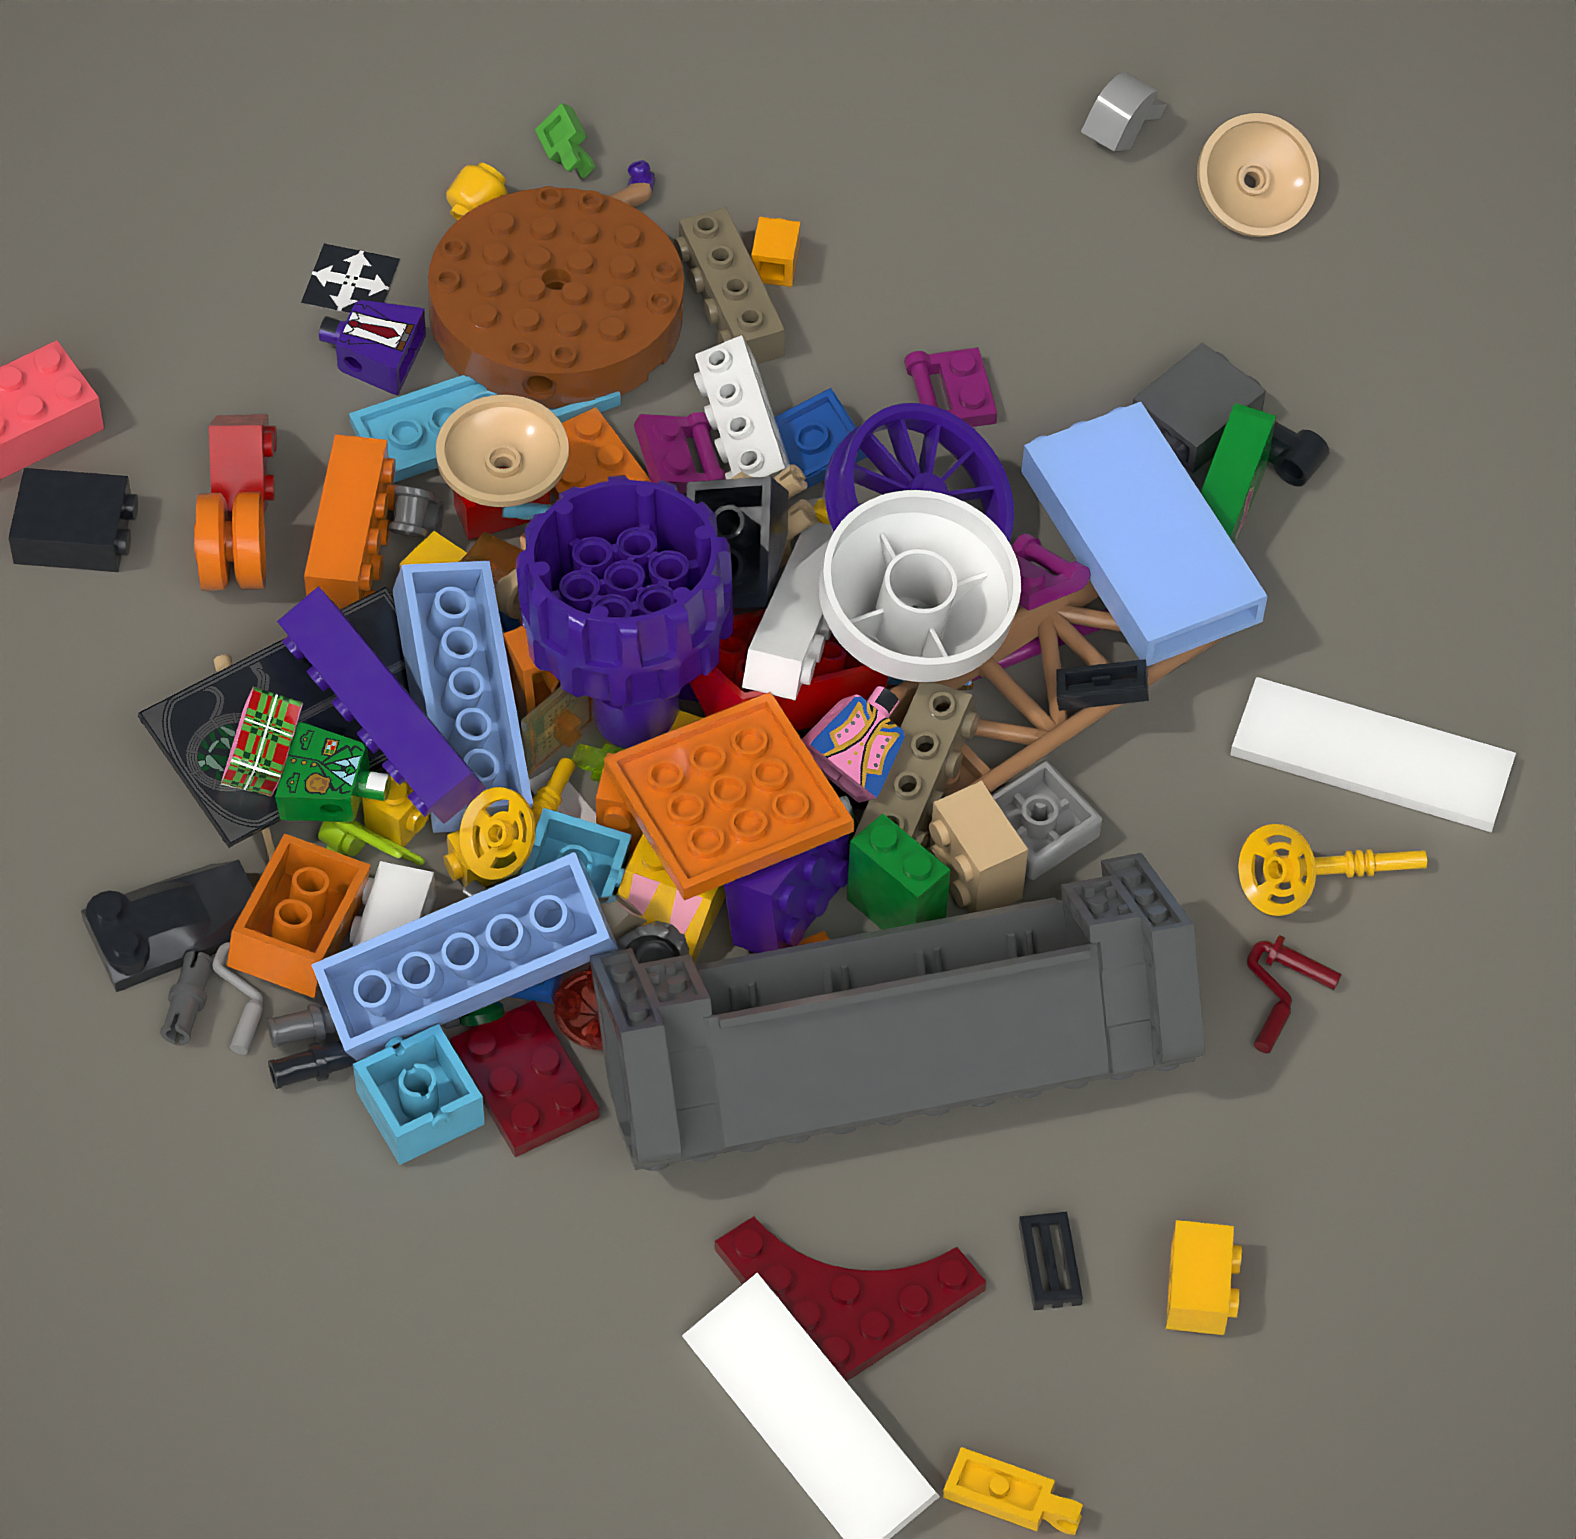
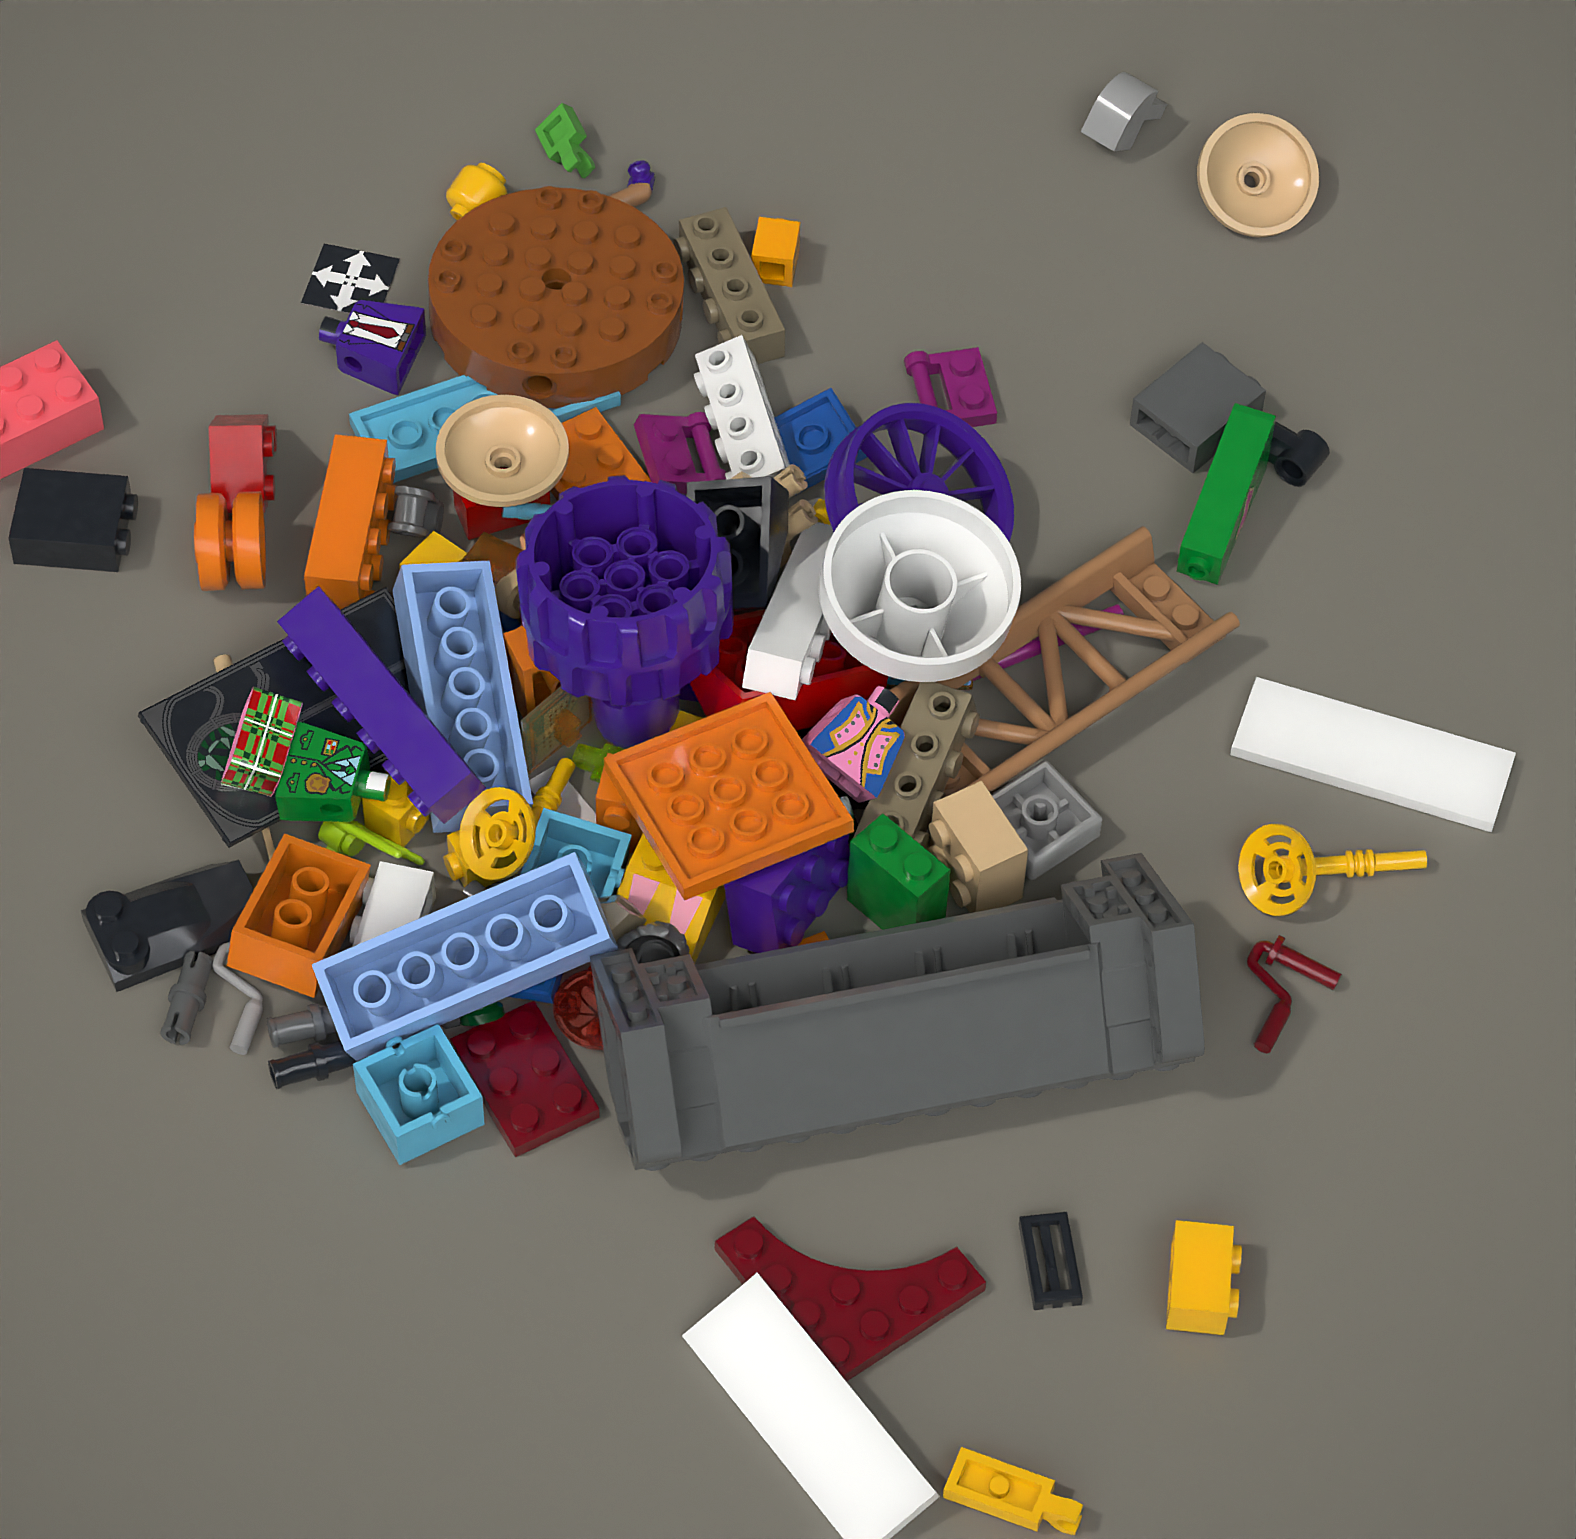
(1040, 586): magenta plate -> none
(1102, 685): black tile -> none
(1143, 533): light blue brick -> none

